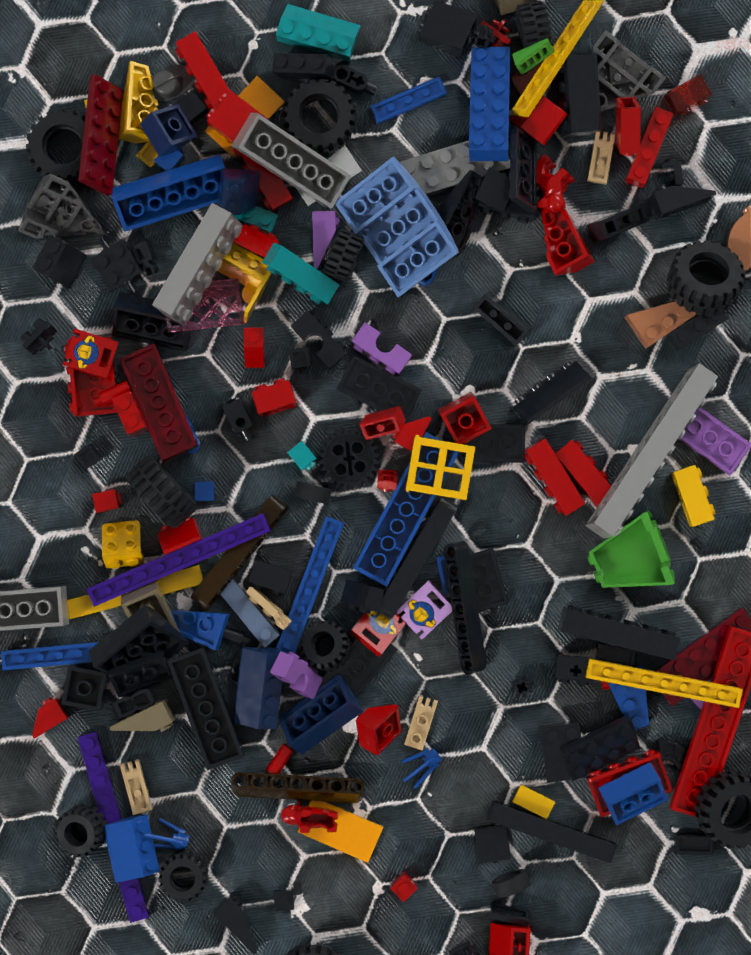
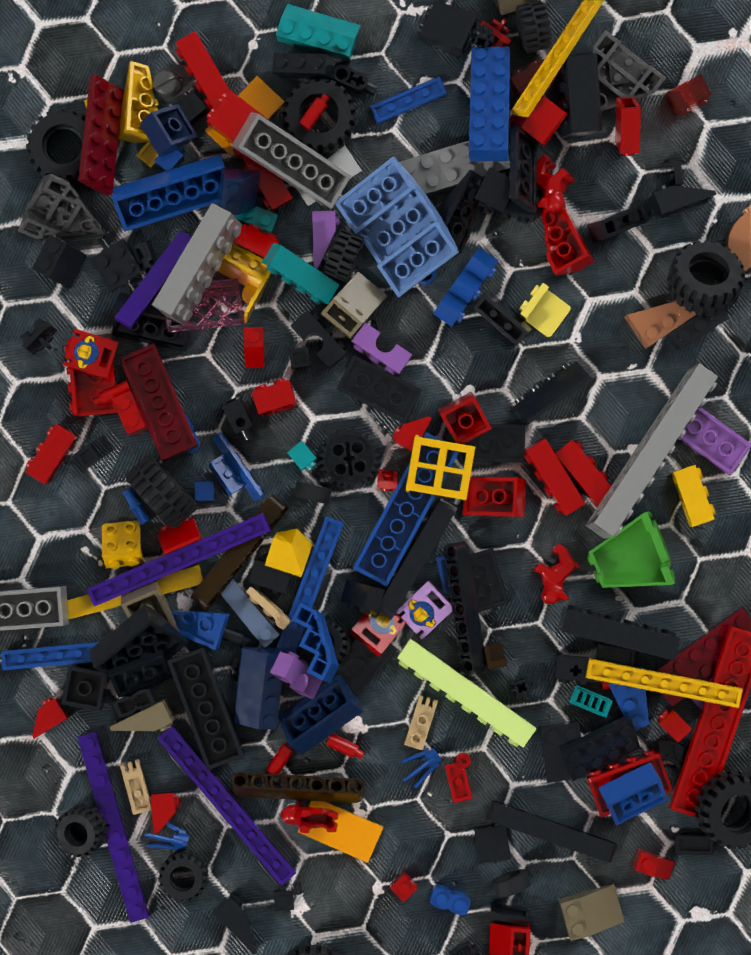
(51, 454): none -> red brick
(107, 500): red brick -> none
(129, 850): blue slope -> none
(136, 506): none -> blue axle
(152, 282): none -> dark purple tile
(163, 810): none -> red slope
(227, 805): none -> dark purple plate
(231, 471): none -> blue bracket
(289, 552): none -> yellow slope
(314, 112): none -> red cylinder
(317, 641): none -> blue brick
(344, 746): none -> red cylinder
(353, 305): none -> dark tan slope
(378, 727): red slope -> none
(382, 423): red brick -> none
(455, 900): none -> blue brick
(458, 778): none -> red hinge
(466, 287): none -> blue brick
(466, 692): none -> yellowish green brick
(495, 656): none -> dark brown panel
(496, 497): none -> red slope
(532, 55): bright green slope -> none
(533, 801): yellow tile -> none
(544, 310): none -> light yellow bracket
(555, 575): none -> red animal
(591, 911): none -> dark tan slope
(601, 158): tan hinge -> none
(608, 701): none -> teal slope
(649, 147): red brick -> none
(652, 864): none -> red slope
(673, 724): none -> red slope

